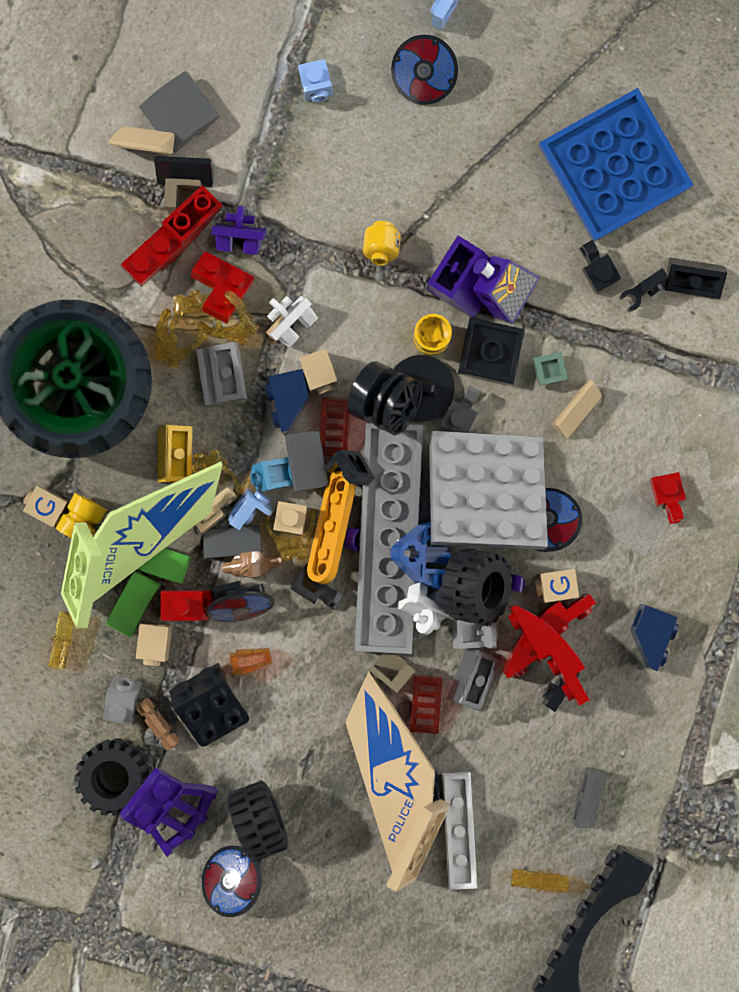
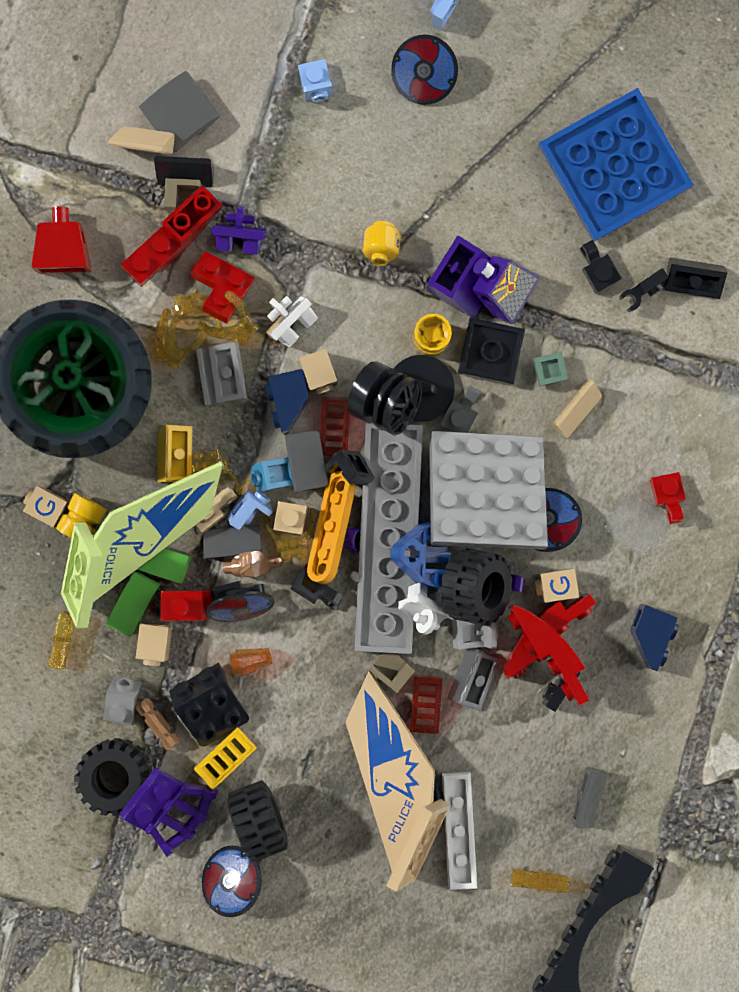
(60, 245): none -> red torso
(207, 776): none -> yellow slope

